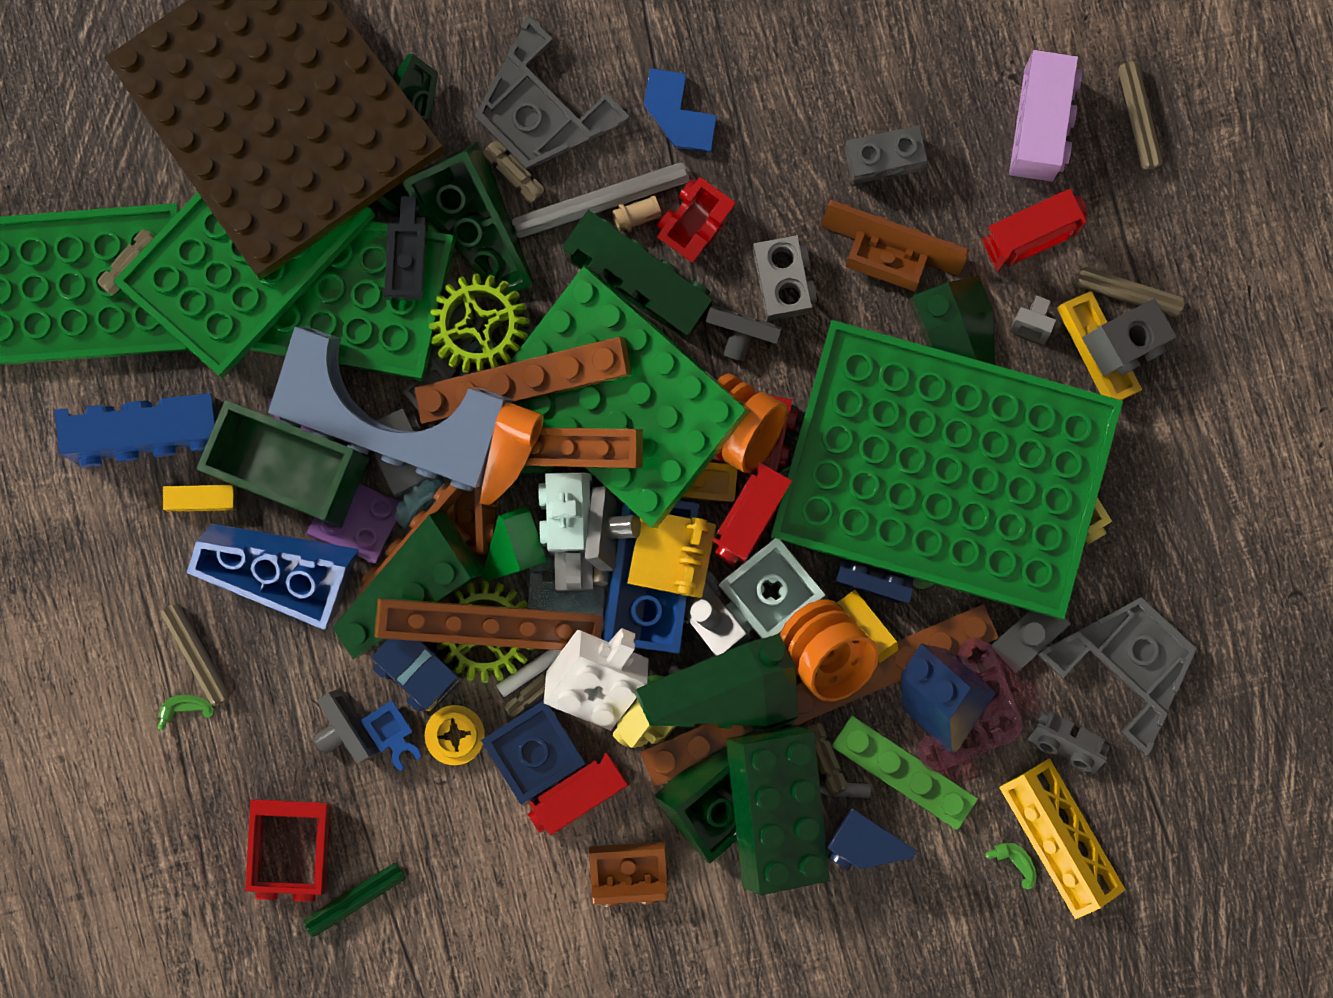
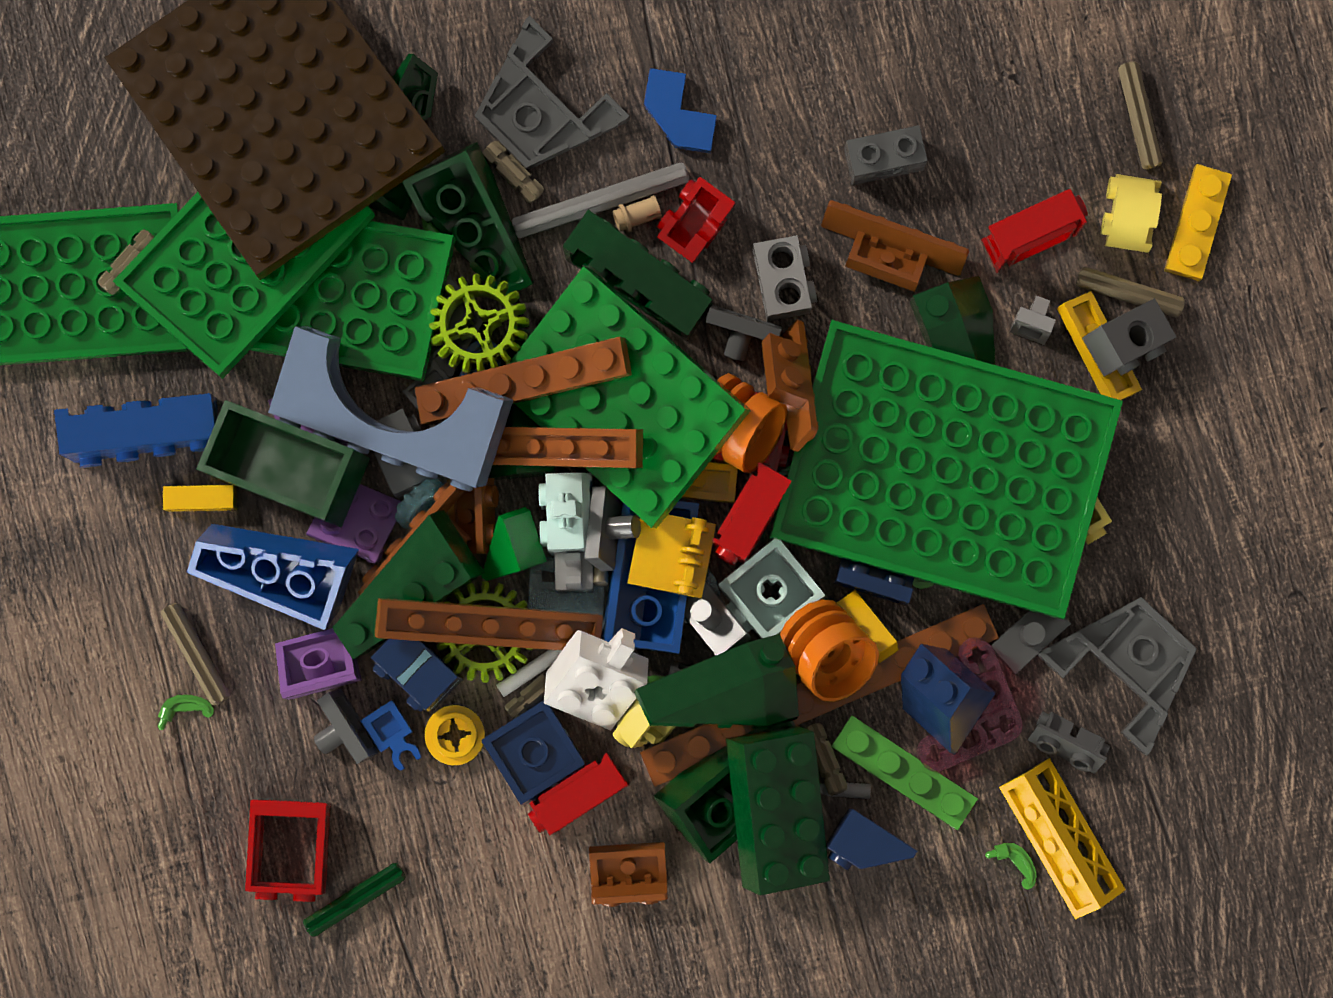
(314, 664): none -> medium lavender slope
(406, 253): black hinge -> none
(510, 447): orange piece -> none
(790, 381): none -> dark orange bracket
(1045, 116): lavender brick -> none
(1133, 212): none -> light yellow cylinder
(1198, 222): none -> yellow plate

